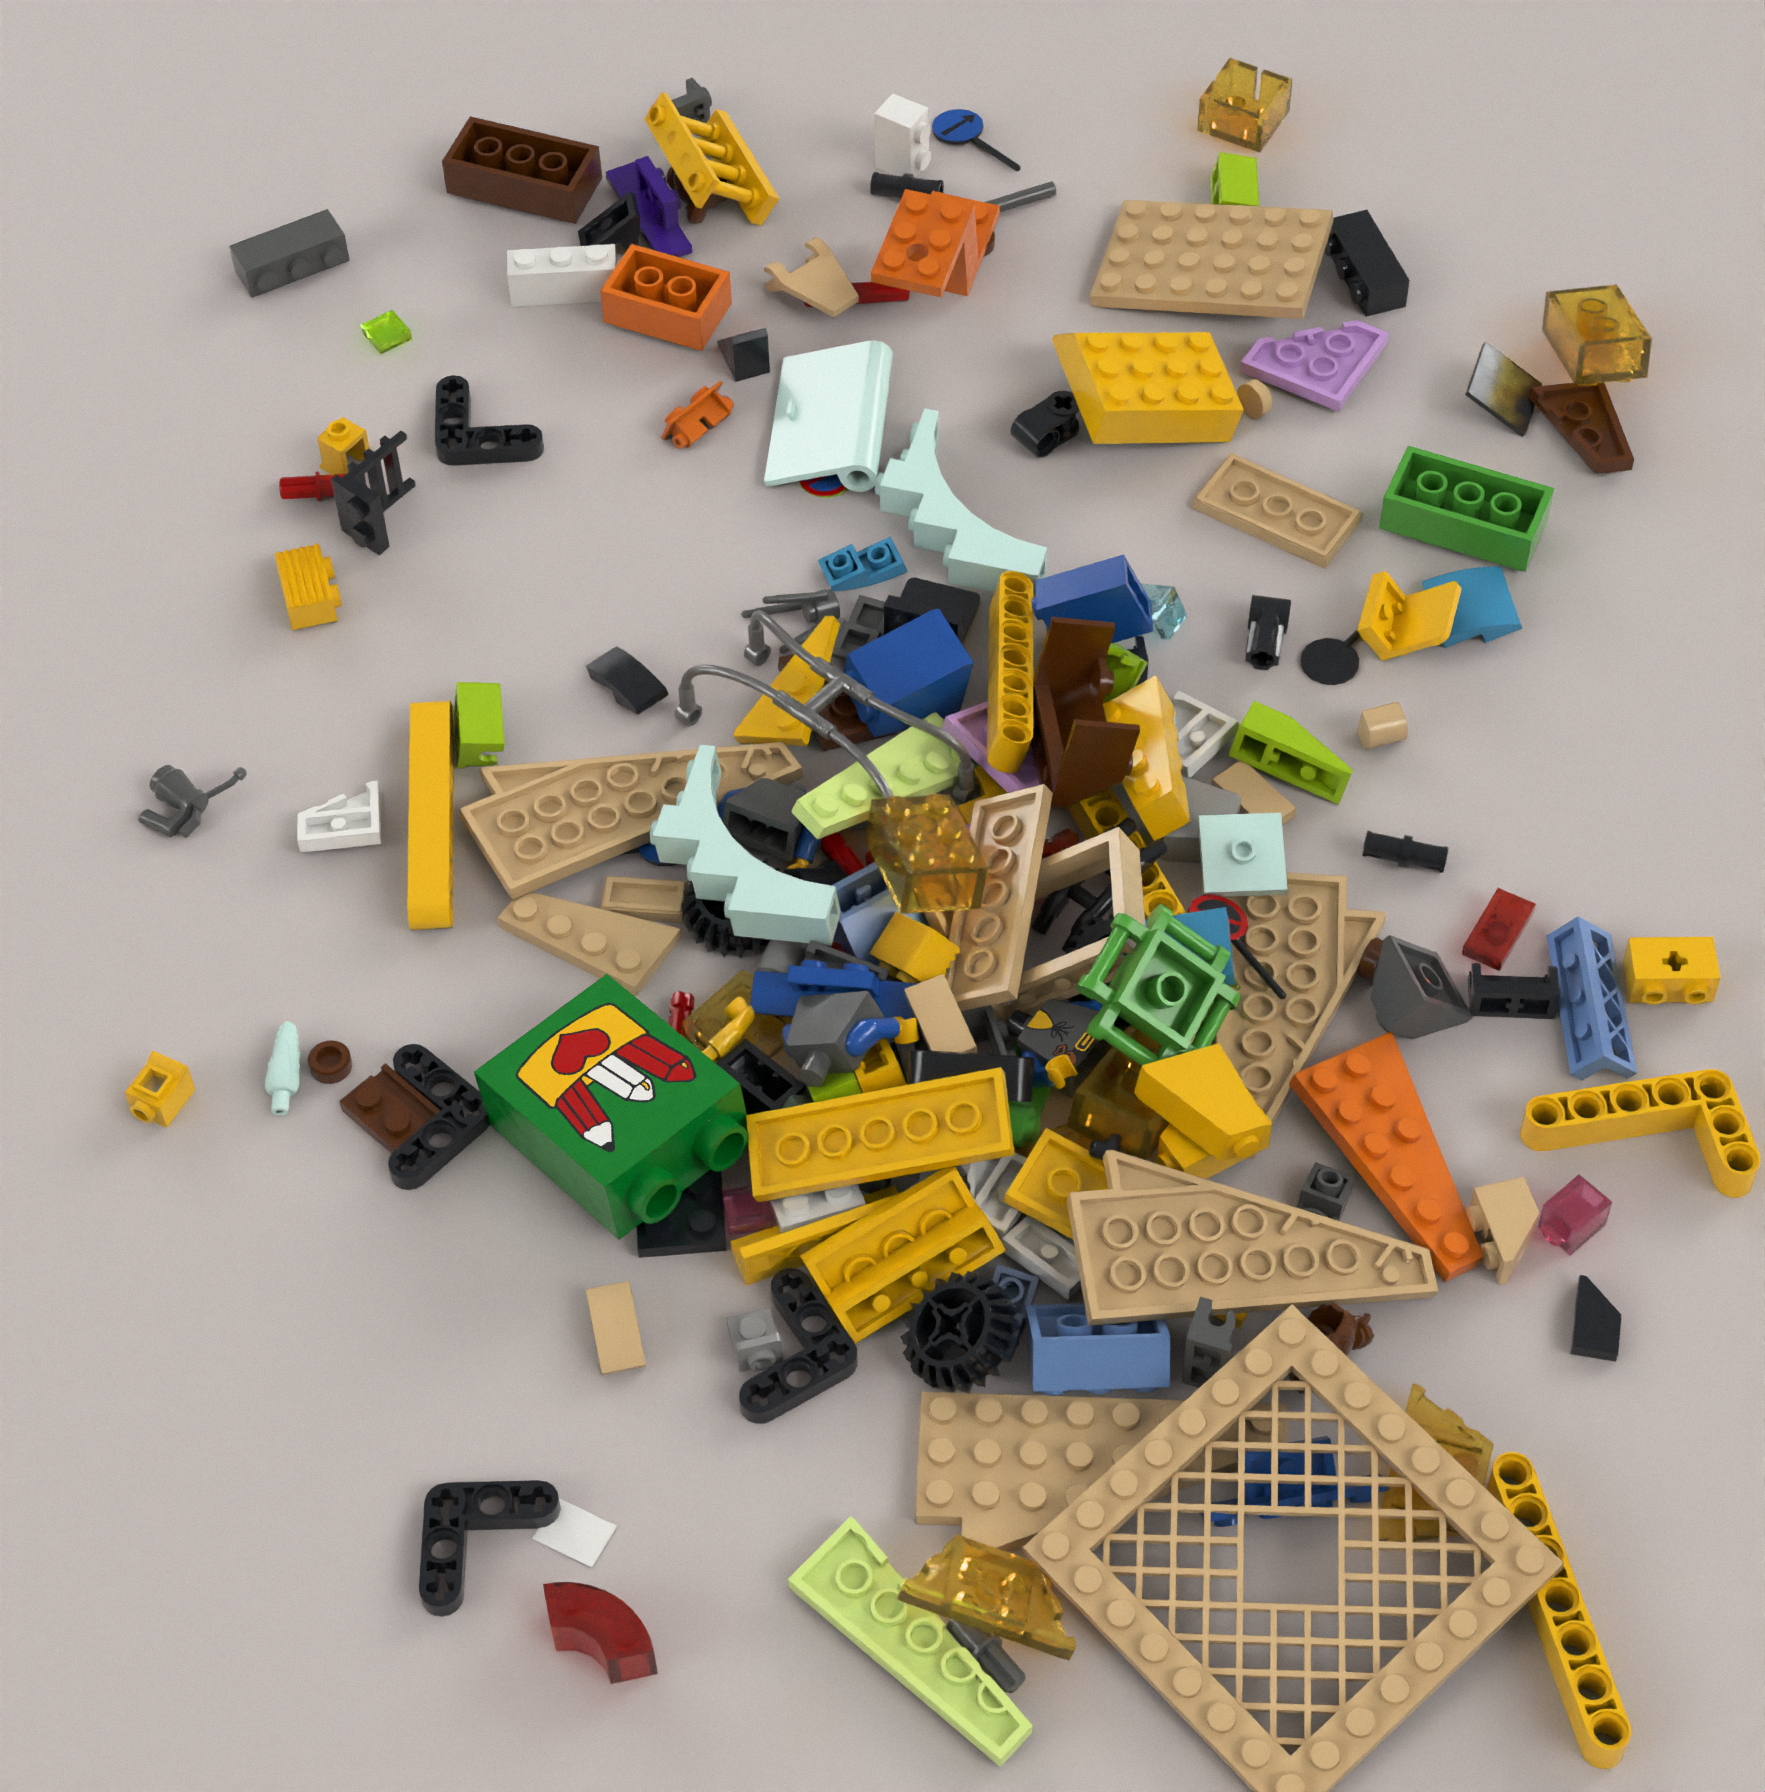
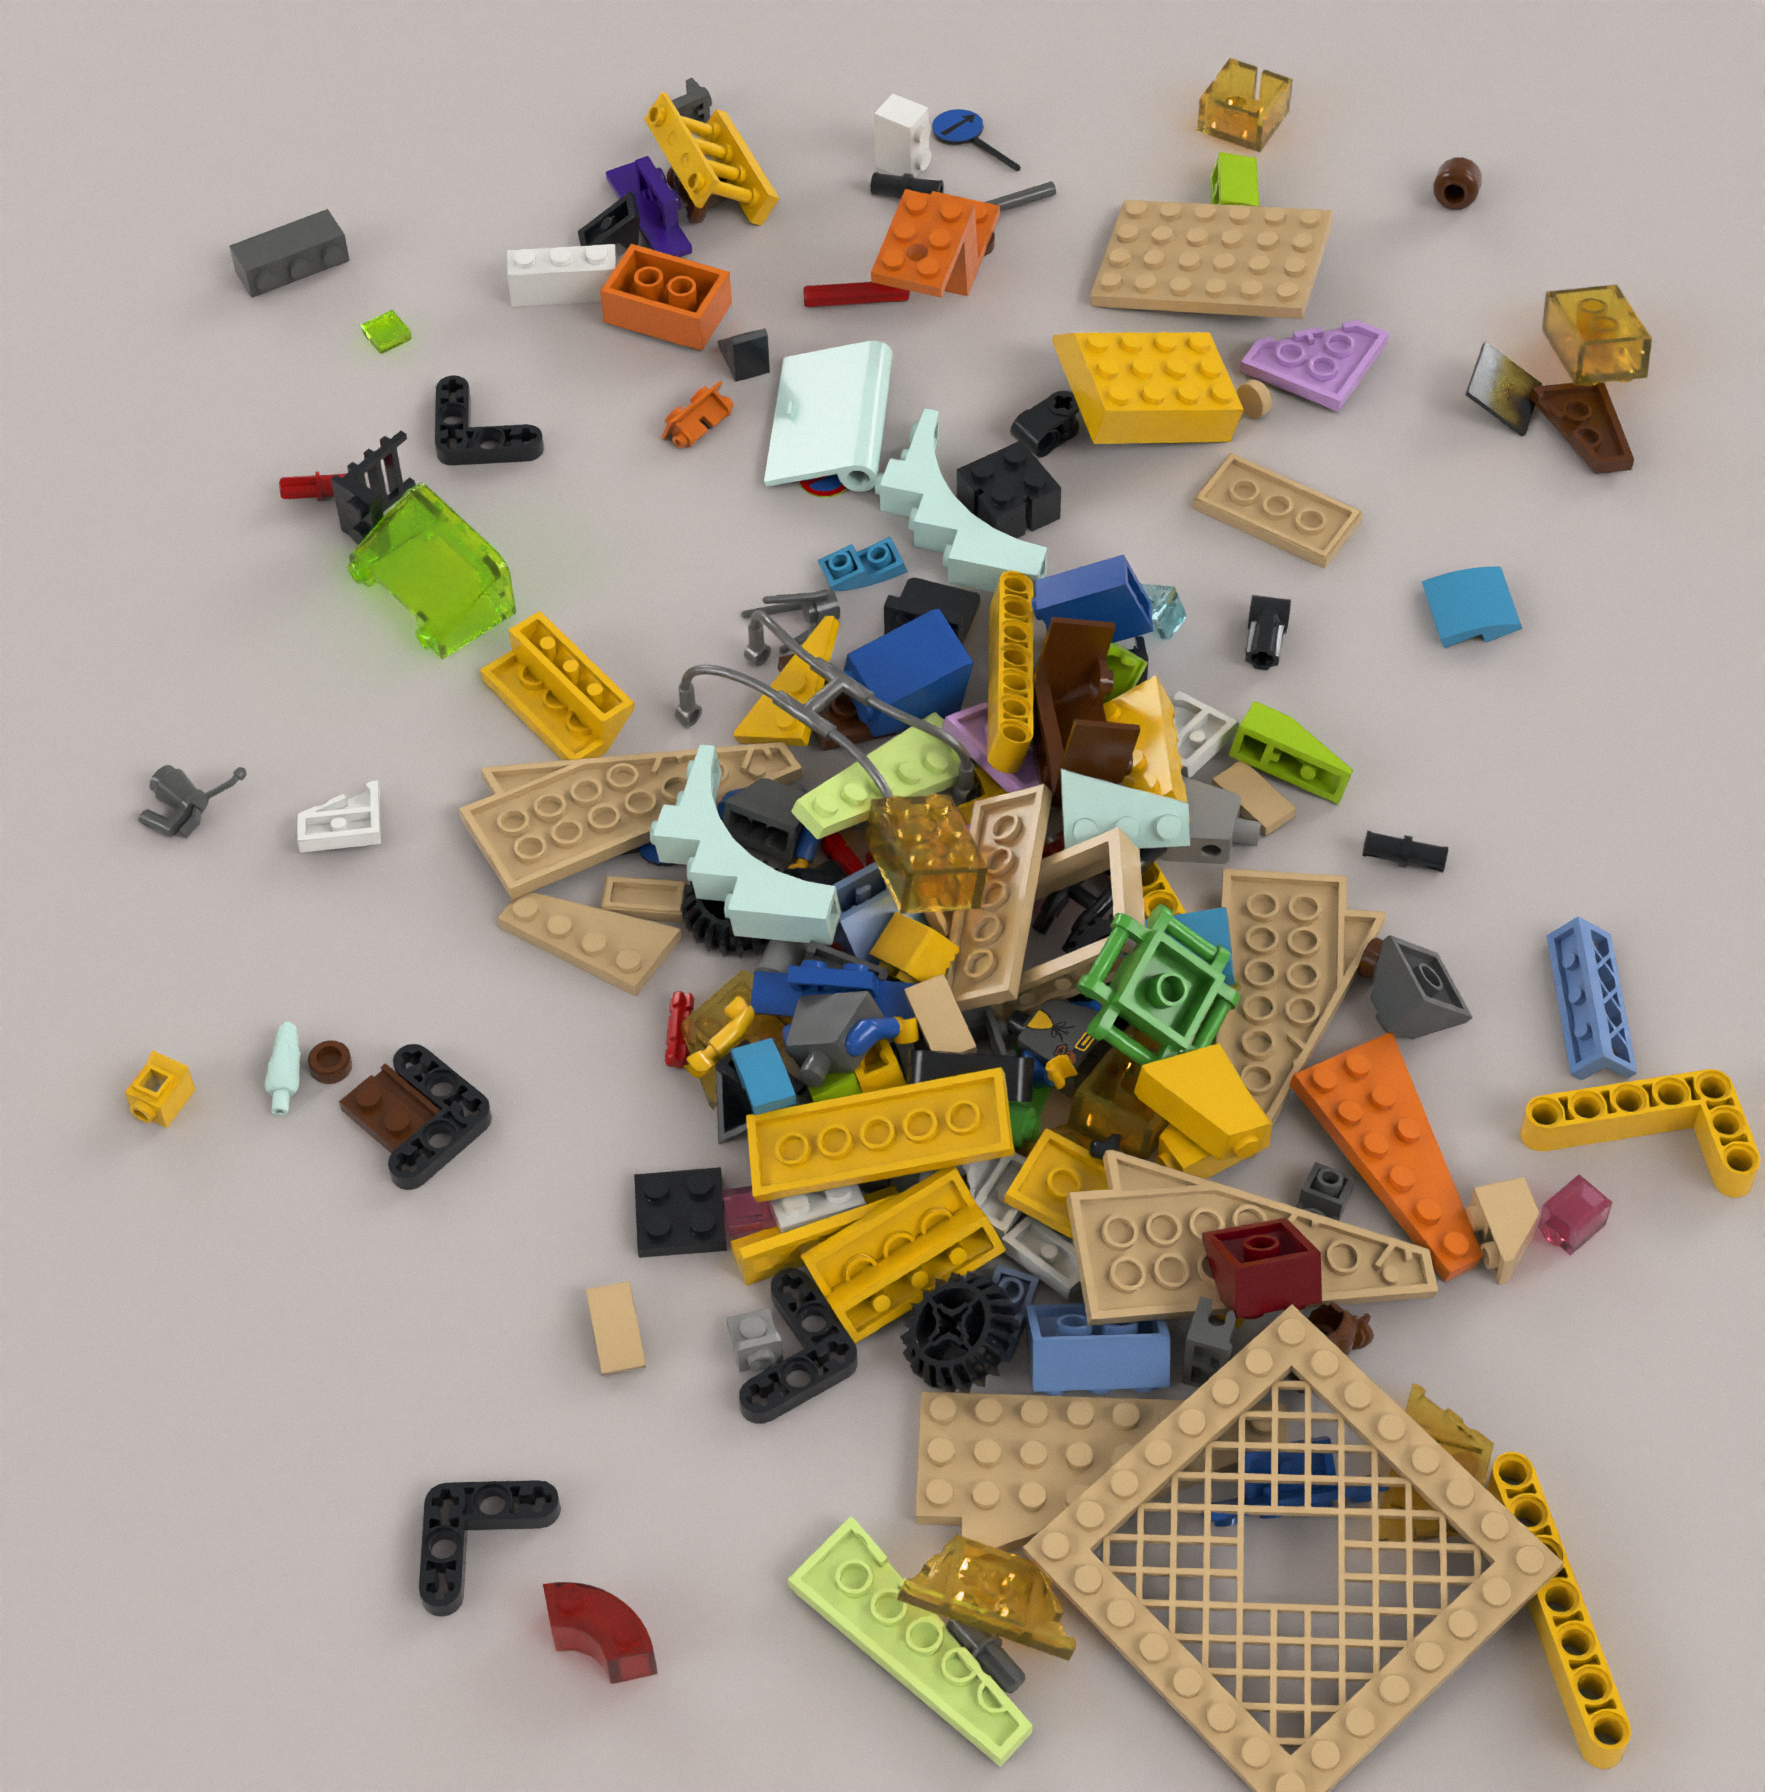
(306, 586): yellow brick -> none
(340, 439): yellow window -> none
(431, 815): yellow beam -> none
(436, 571): none -> clear neon green windscreen
(478, 723): lime hinge -> none
(522, 169): reddish brown brick -> none
(558, 690): none -> yellow slope
(576, 1534): white sticker -> none
(615, 1106): green brick -> none
(628, 679): black slope -> none
(763, 1076): none -> dark azure slope
(817, 282): tan flag -> none
(862, 628): dark grey slope -> none
(1002, 483): none -> black piece
(1098, 805): none -> light aqua wing
(1238, 927): black piece -> none
(1242, 854): light aqua plate -> none
(1264, 1267): none -> dark red slope
(1331, 660): black piece -> none
(1367, 264): black brick -> none
(1382, 725): tan brick -> none
(1403, 623): yellow bracket -> none
(1457, 183): none -> reddish brown head
(1466, 508): bright green brick -> none
(1498, 929): clear red plate -> none
(1513, 995): black hinge -> none
(1595, 1323): black tile -> none
(1671, 970): yellow brick -> none

